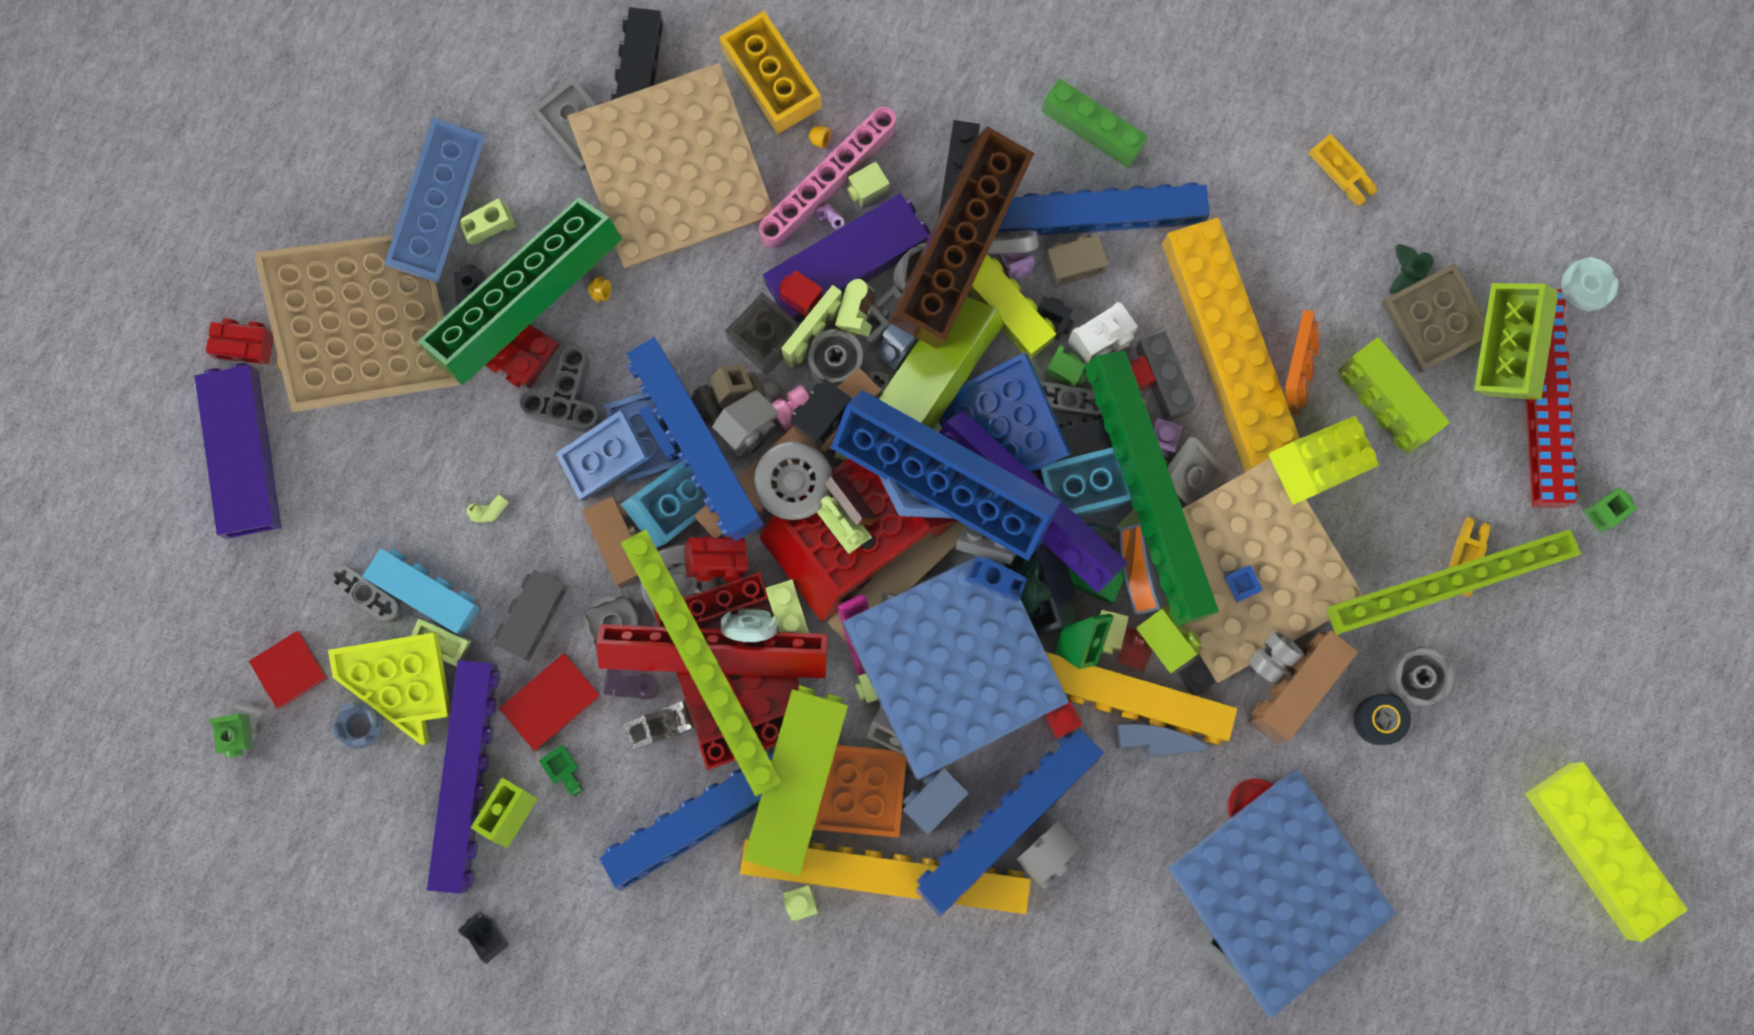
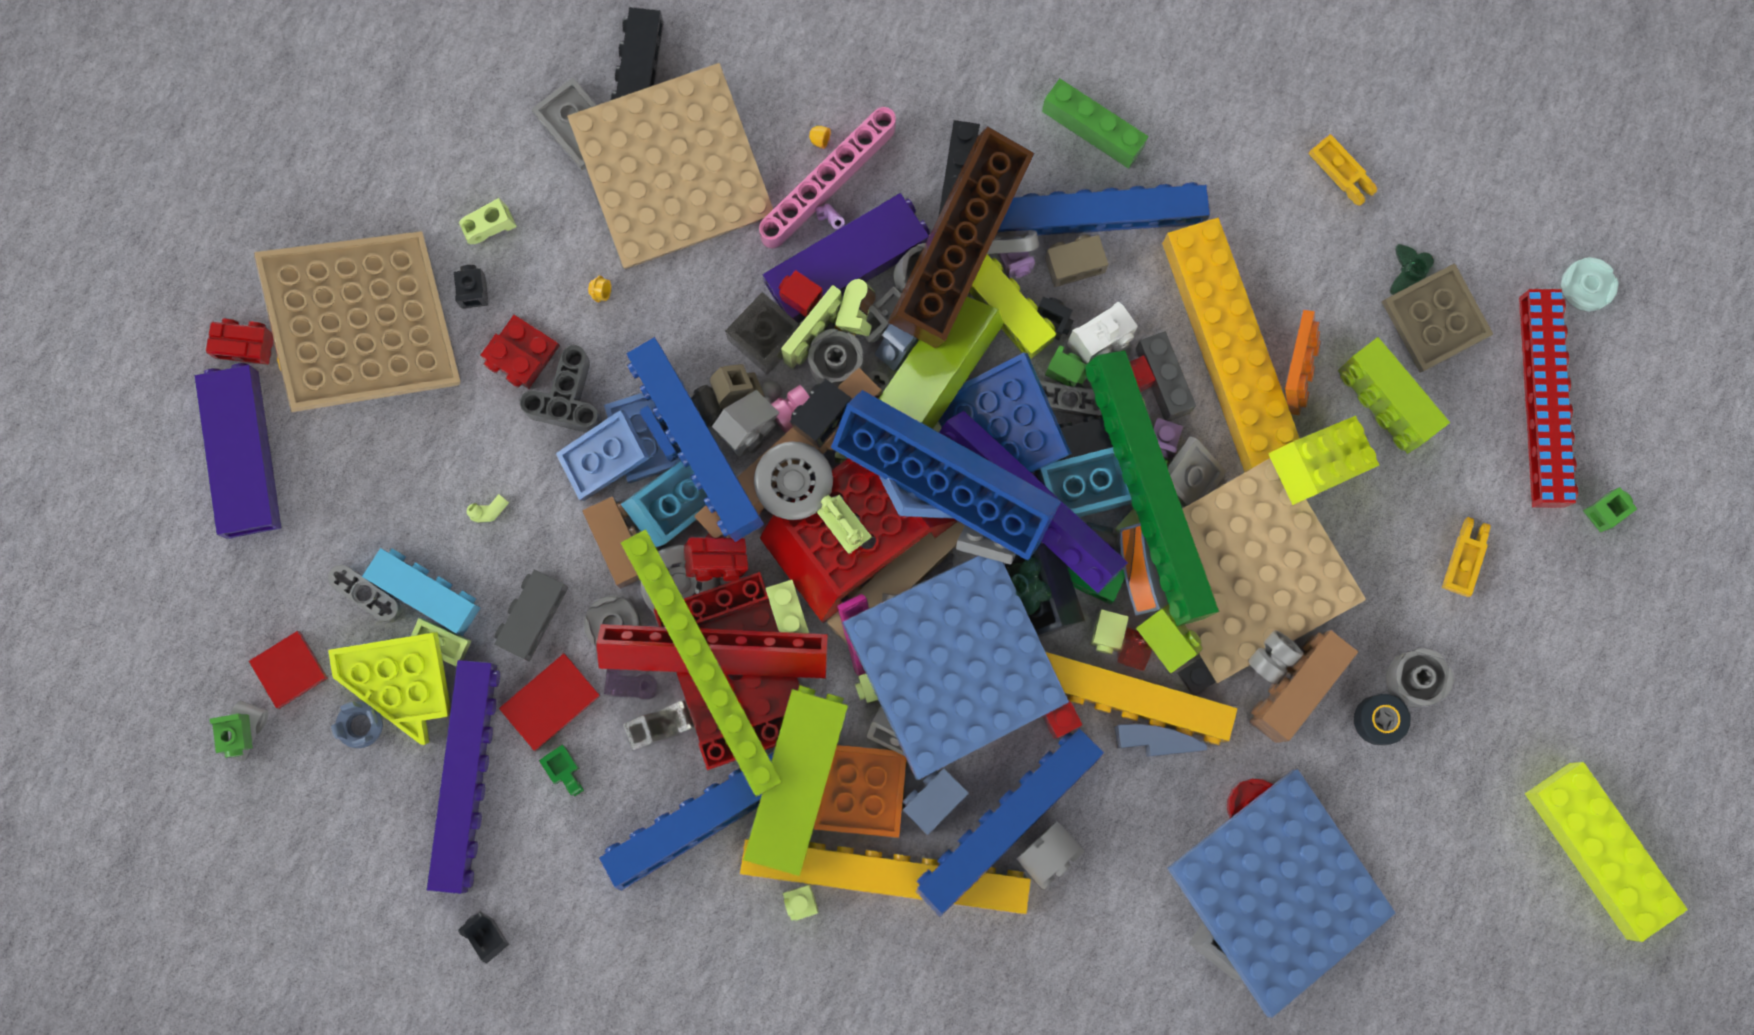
(434, 200): medium blue plate -> none
(504, 813): lime brick -> none
(520, 290): green brick -> none
(749, 625): light aqua tile -> none
(770, 72): yellow brick -> none
(851, 501): tile -> none
(868, 185): yellowish green brick -> none
(996, 578): blue leg -> none
(1084, 641): green slope -> none
(1243, 583): blue tile -> none
(1452, 582): lime plate -> none
(1516, 340): lime brick -> none

